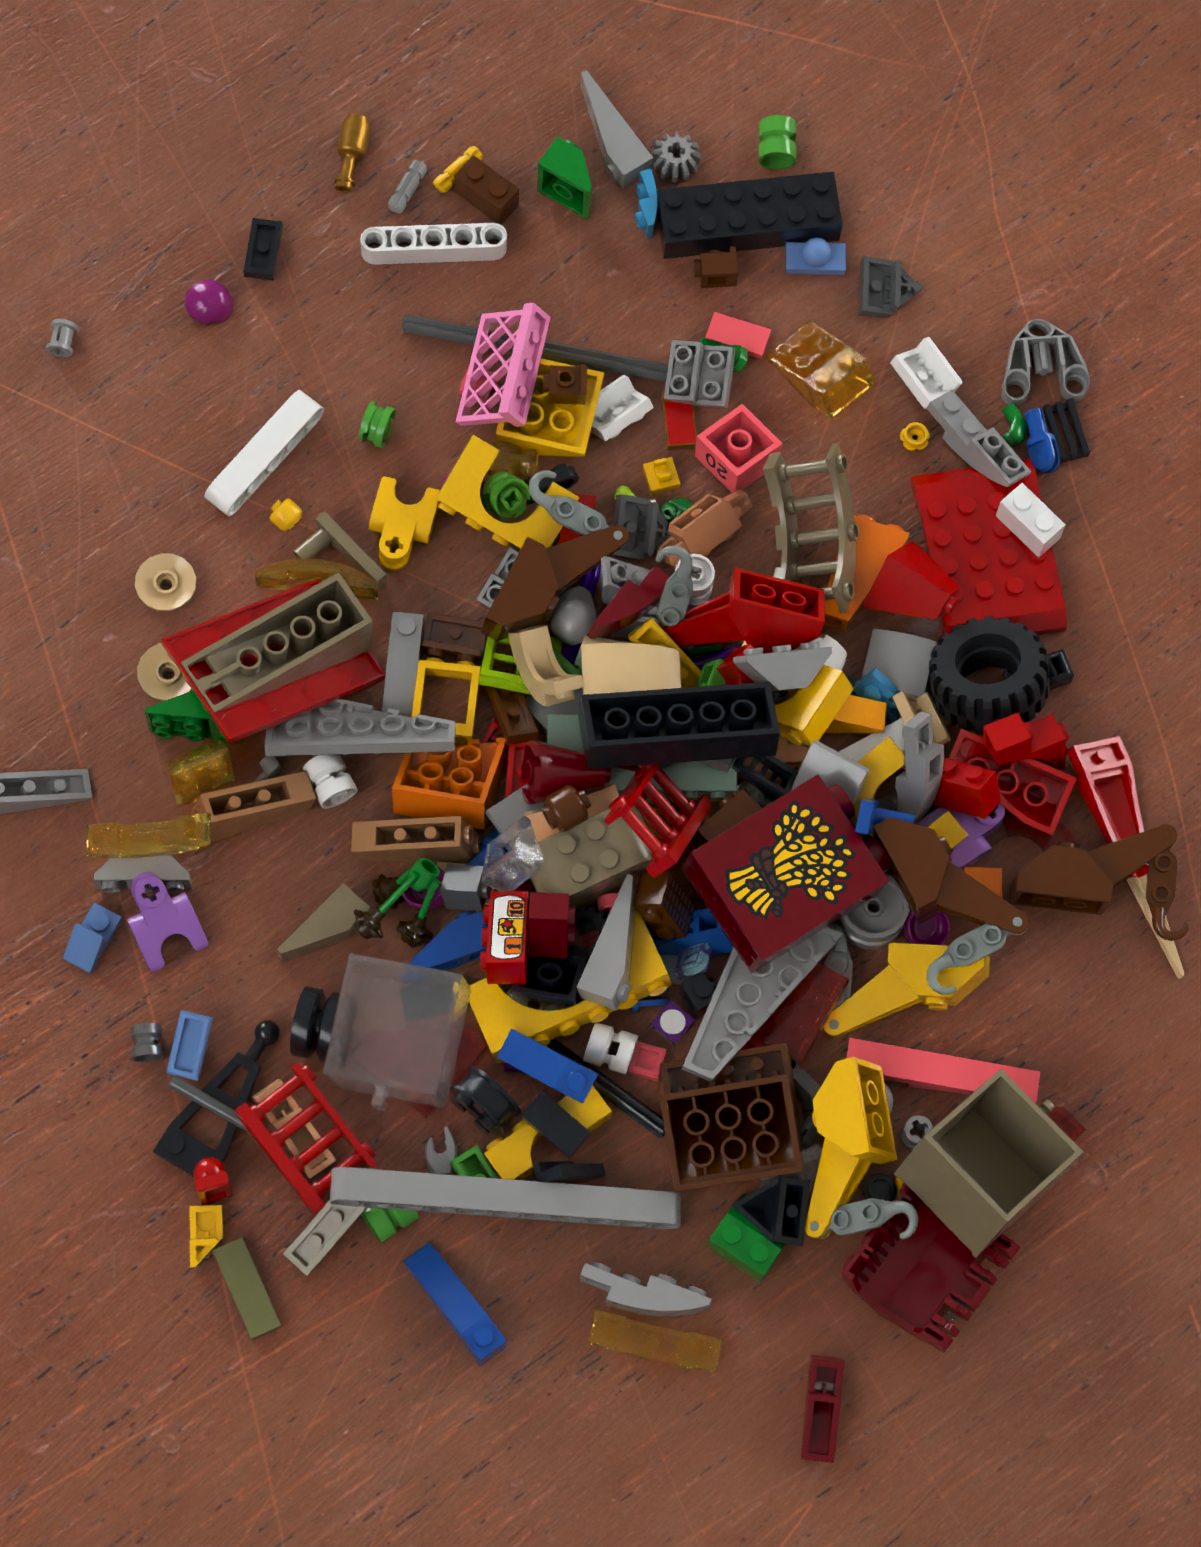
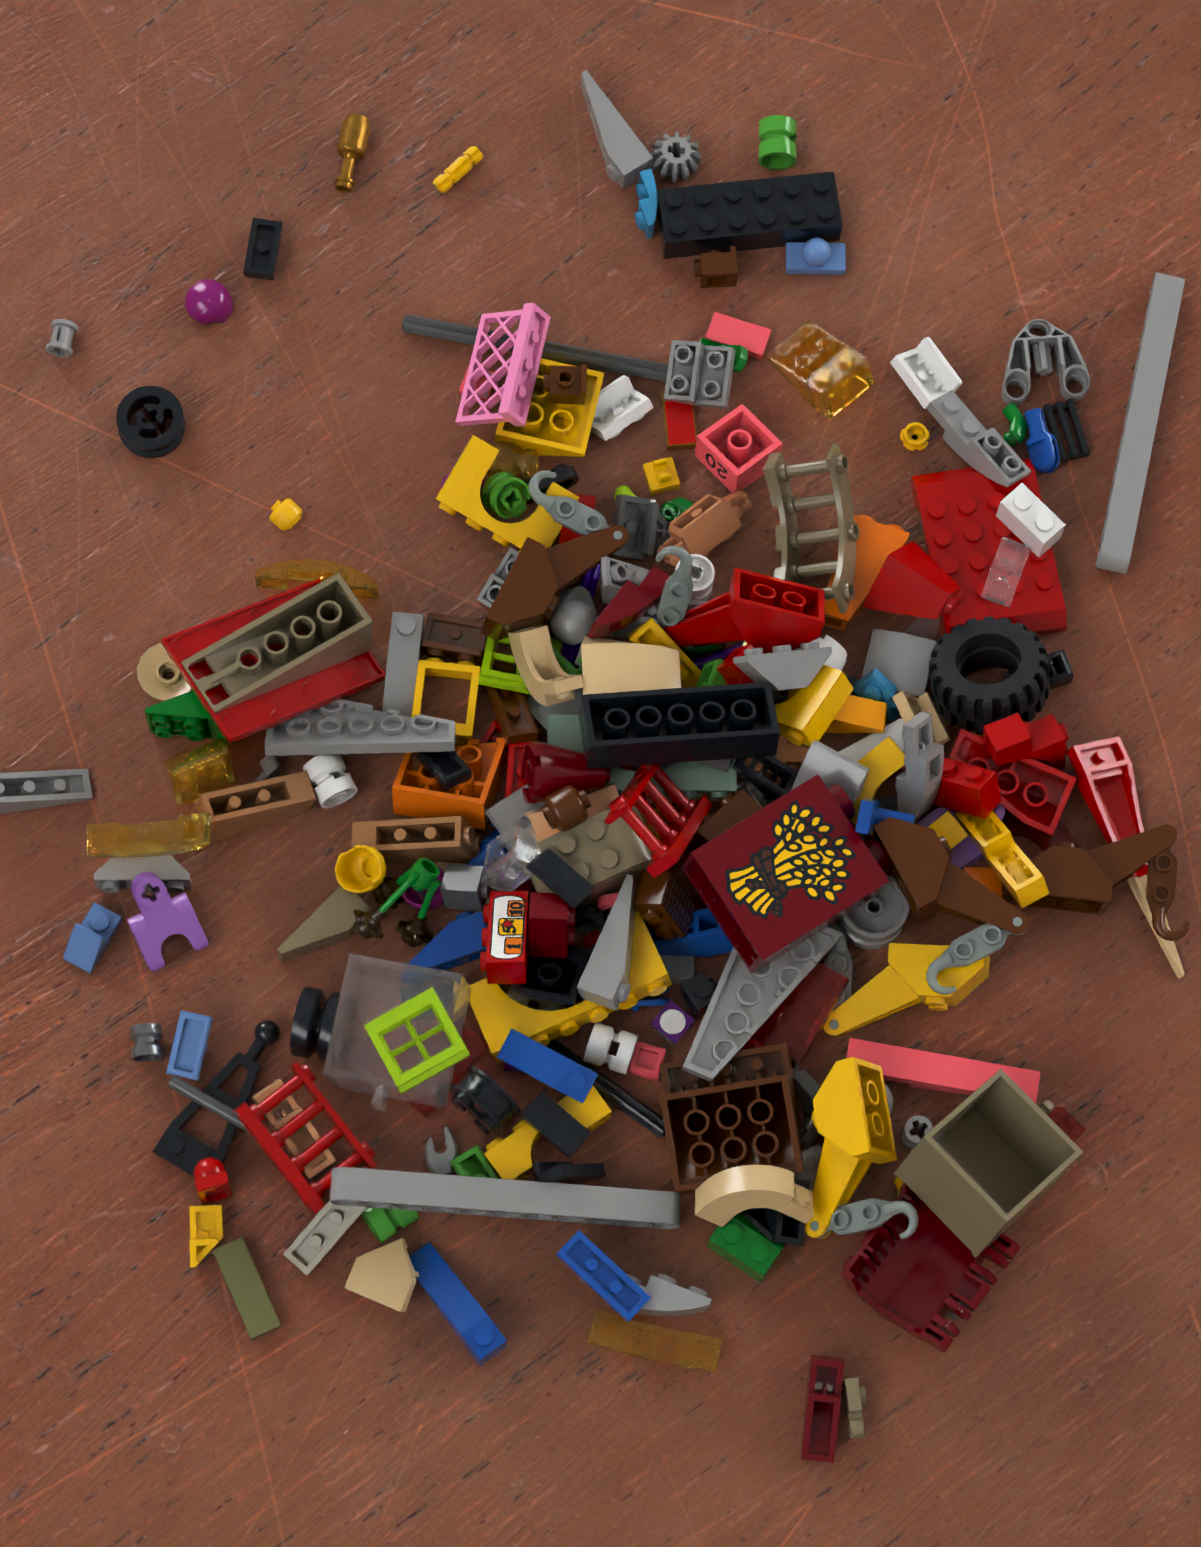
(143, 437): none -> black wheel
(165, 569): tan dish -> none
(264, 453): white beam -> none
(331, 533): dark tan piece -> none
(360, 869): none -> yellow hair
(376, 424): bright green wheel -> none
(384, 1275): none -> tan slope
(401, 523): yellow piece -> none
(407, 186): light grey axle -> none
(431, 1065): none -> lime piece
(445, 234): white beam -> none
(445, 767): none -> black tile
(486, 190): reddish brown brick -> none
(560, 877): none -> black tile
(565, 177): green slope -> none
(603, 1276): none -> blue piece
(692, 961): clear light blue tile -> none
(749, 1188): none -> tan arch
(854, 1400): none -> dark tan plate
(880, 1187): black plate -> none
(884, 287): dark grey slope -> none
(930, 932): magenta hair -> none
(1005, 572): none -> clear slope
(1005, 857): none -> yellow slope
(1140, 423): none -> light grey beam

